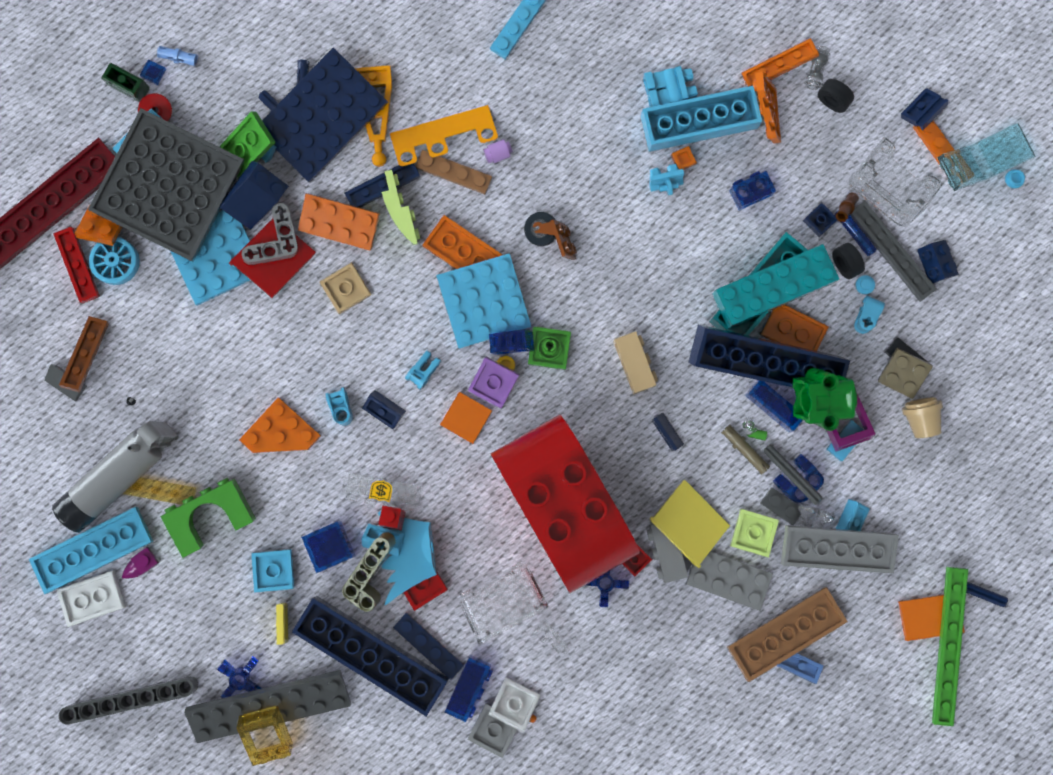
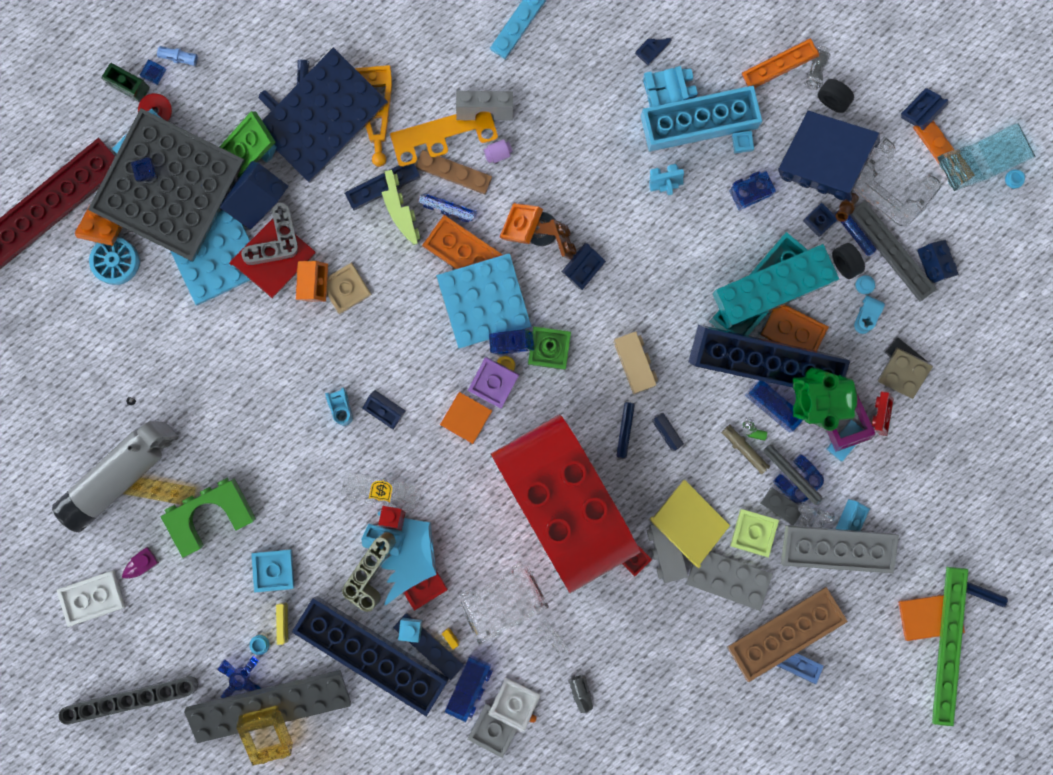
(54, 377): dark grey slope -> none
(76, 265): red plate -> none
(84, 354): dark orange plate -> none
(91, 550): medium azure plate -> none
(143, 169): none -> clear blue plate
(259, 644): none -> medium azure plate
(279, 431): orange plate -> none
(311, 281): none -> orange brick
(328, 546): clear blue brick -> none
(338, 221): orange plate -> none
(410, 630): none -> medium azure brick
(417, 371): medium azure piece -> none
(447, 208): none -> clear blue plate
(450, 638): none -> yellow tile
(496, 102): none -> light grey arch
(521, 223): none -> orange tile
(581, 693): none -> dark grey hinge
(583, 266): none -> dark blue plate
(604, 592): clear blue pin -> none
(625, 430): none -> dark blue axle
(651, 49): none -> dark blue tile
(683, 158): orange plate -> none
(742, 142): none -> medium azure plate
(768, 105): orange plate -> none
(828, 155): none -> dark blue panel
(882, 420): none -> red plate
(924, 416): tan piece -> none

